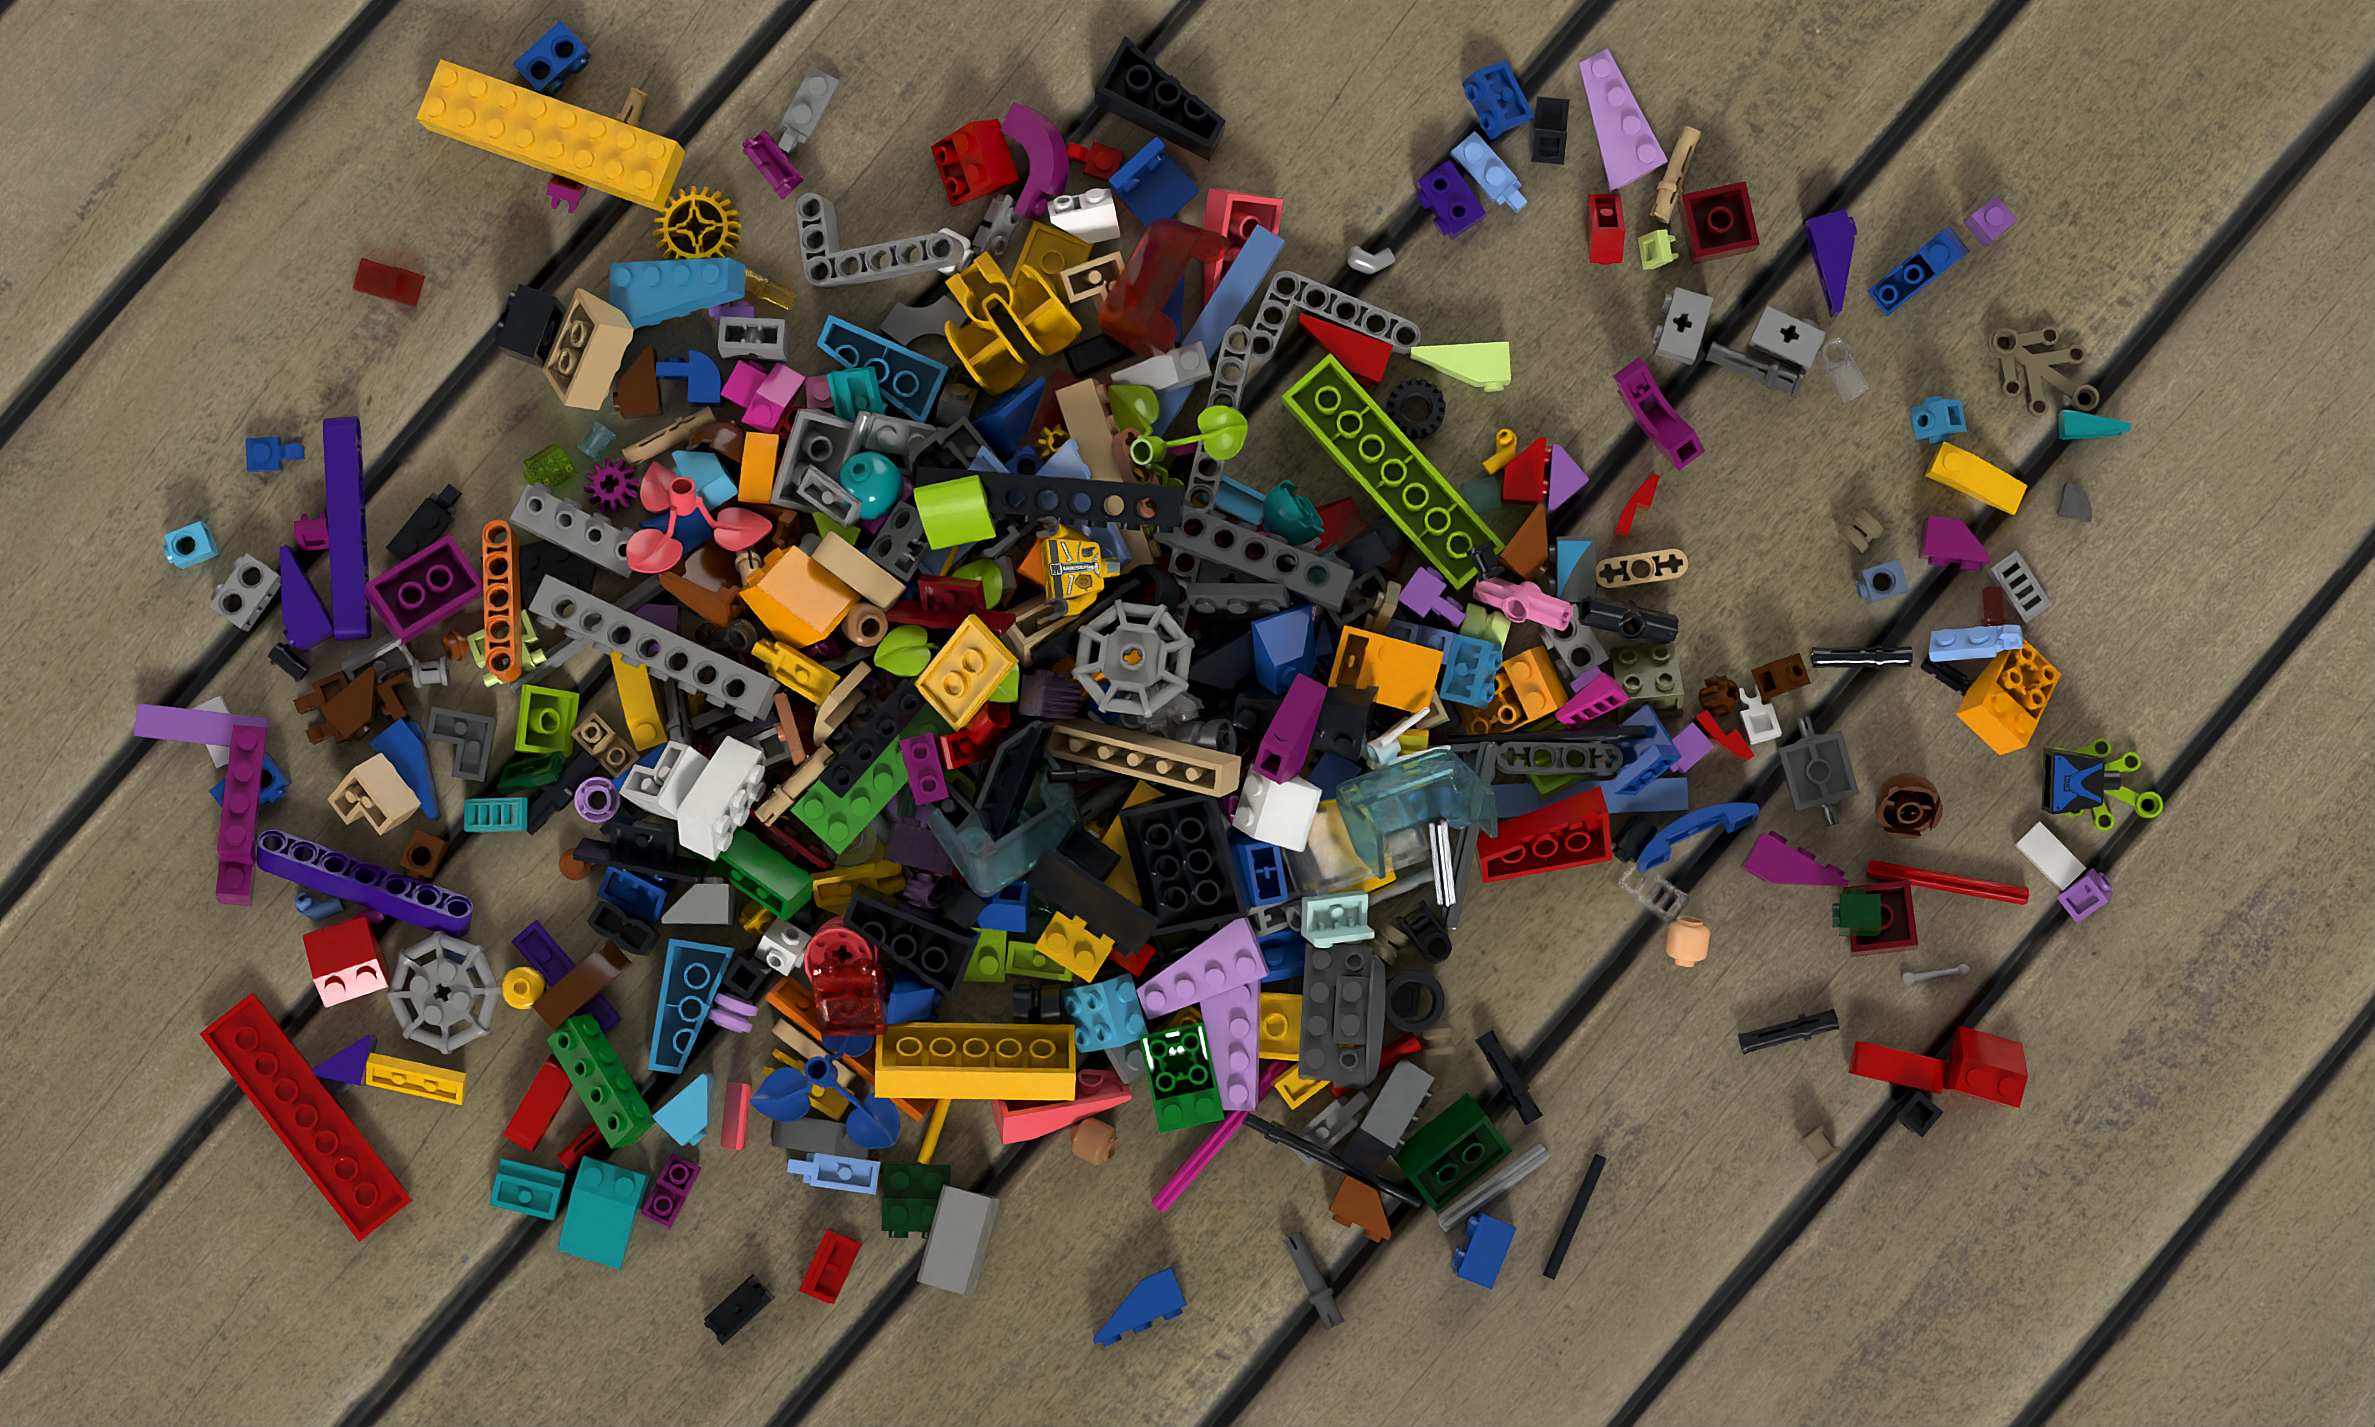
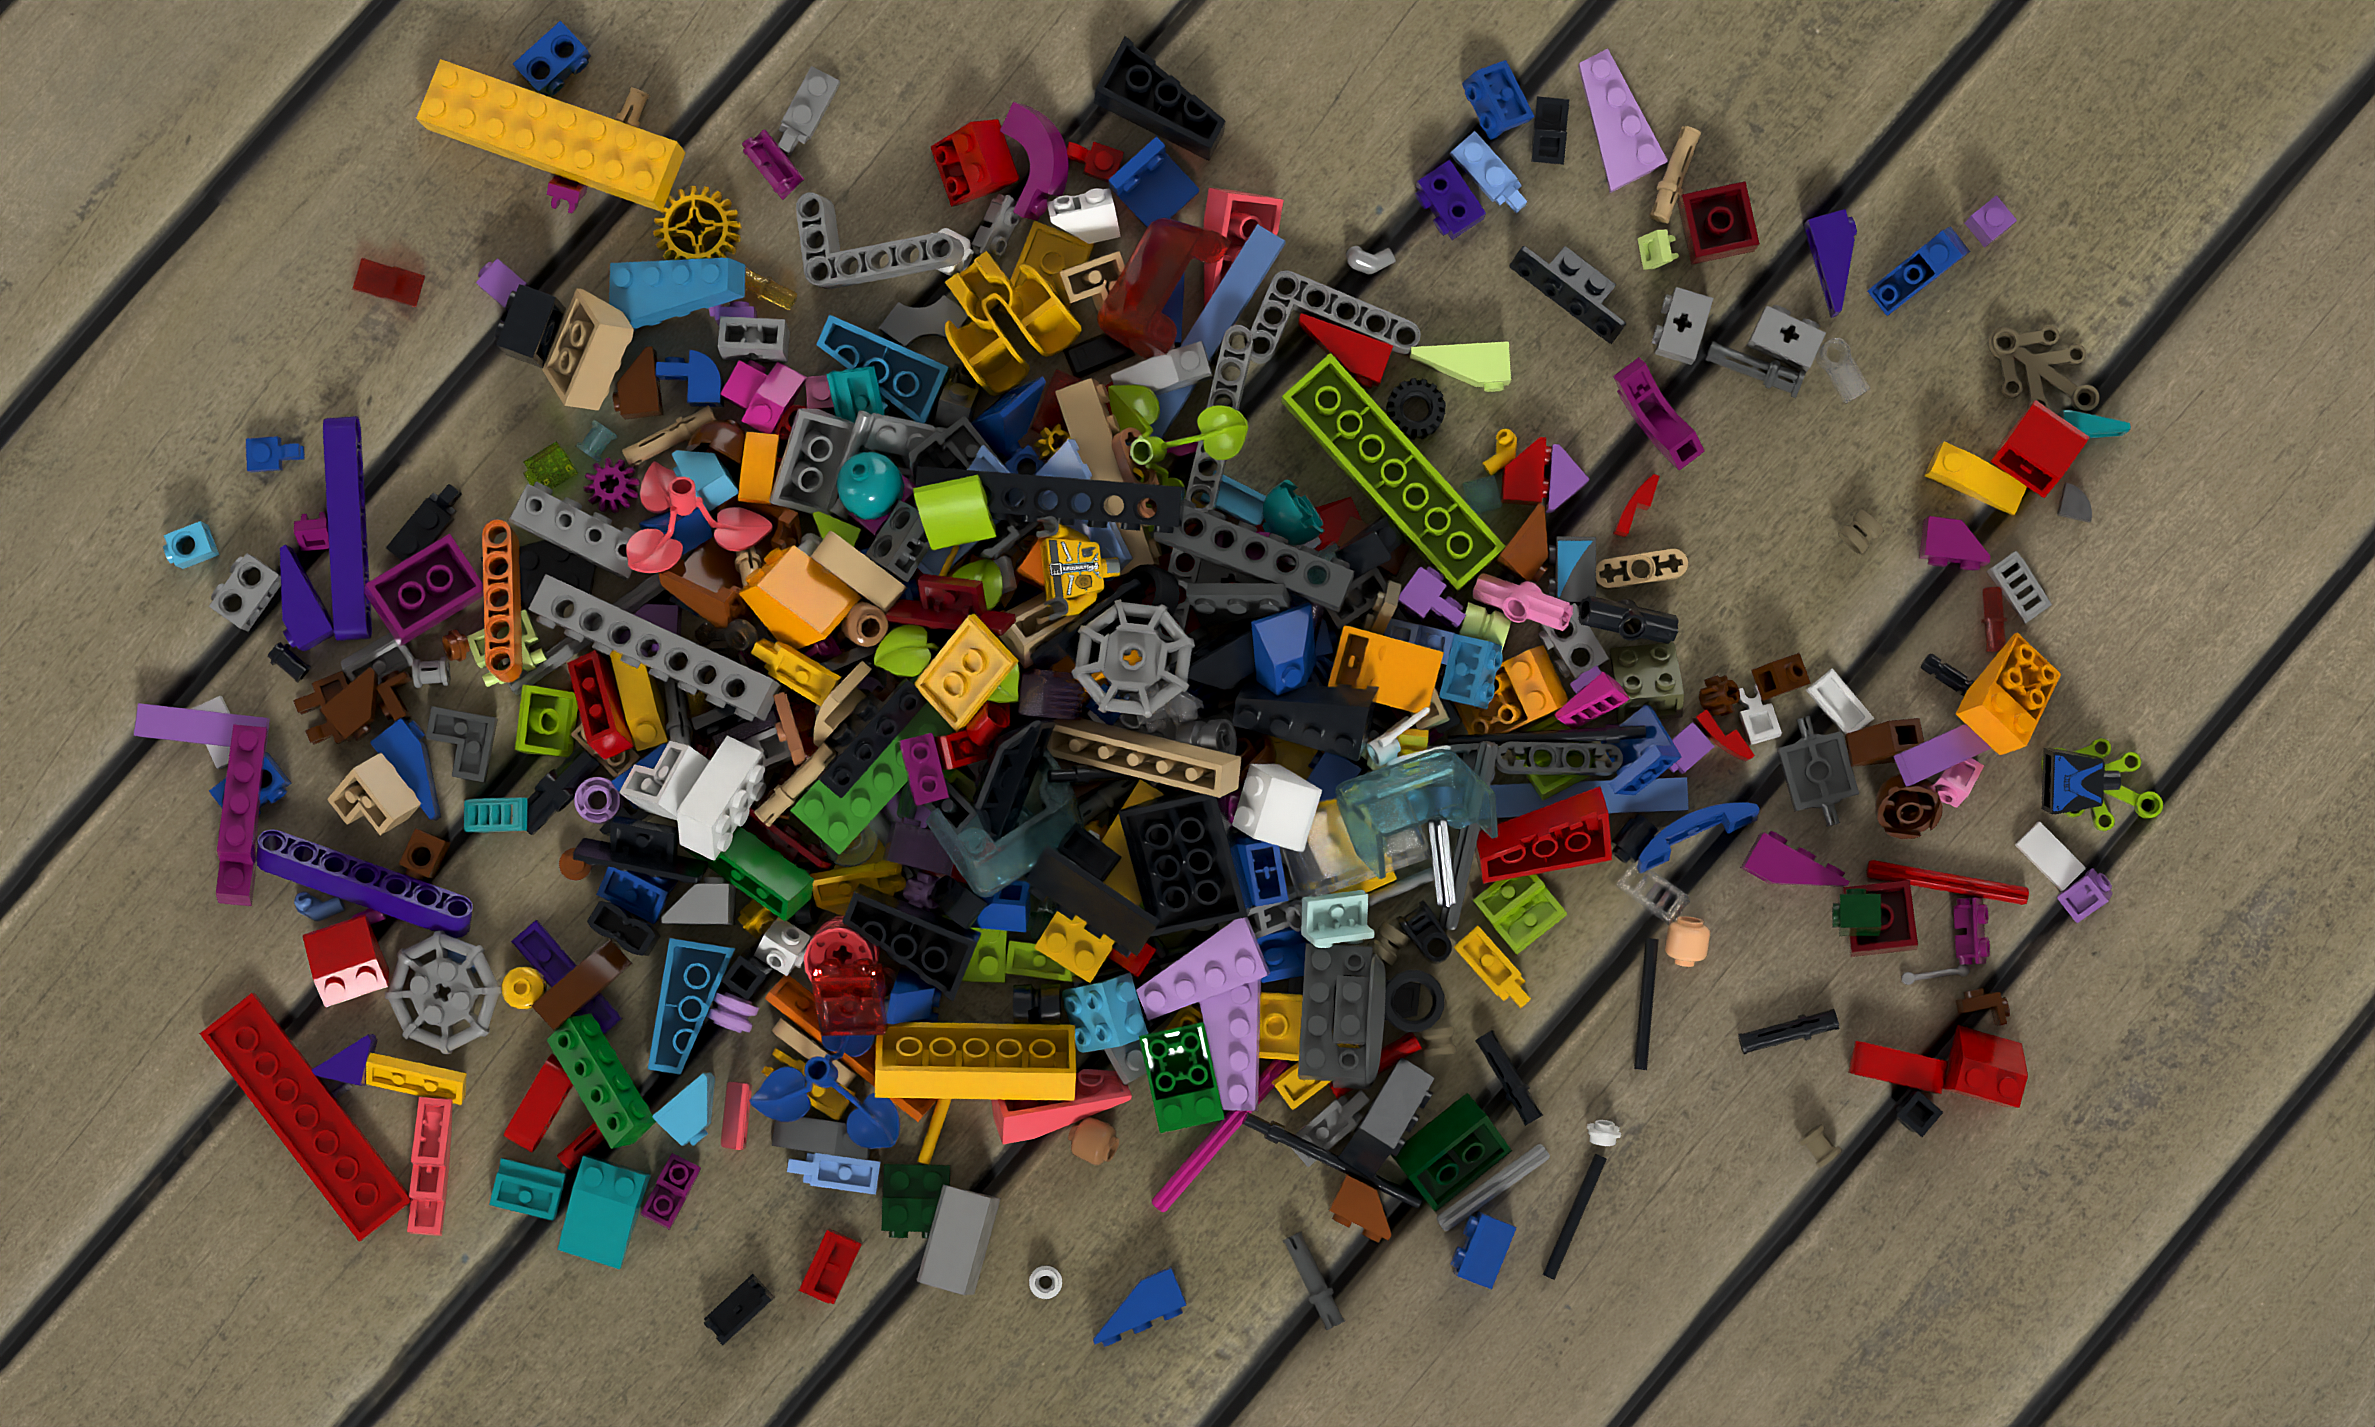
(430, 1166): none -> coral slope
(498, 281): none -> medium lavender brick
(531, 772): dark green tile -> none
(600, 704): none -> red brick
(830, 497): light grey slope -> none
(1037, 1289): none -> white plate
(1291, 731): magenta slope -> none
(1485, 561): black bush -> none
(1492, 966): none -> yellow hinge
(1520, 910): none -> lime slope
(1572, 286): none -> black bracket
(1603, 1133): none -> white plate
(1605, 228): red slope -> none
(1646, 1004): none -> black bar
(1839, 703): none -> white tile
(1862, 657): black pin -> none
(1883, 741): none -> reddish brown slope
(1895, 578): sand blue brick -> none
(1937, 419): dark azure brick -> none
(1939, 754): none -> medium lavender tile
(1957, 781): none -> bright pink bracket
(1974, 642): light blue hinge -> none
(1974, 943): none -> magenta hinge
(1977, 1000): none -> reddish brown bracket
(2039, 449): none -> red slope

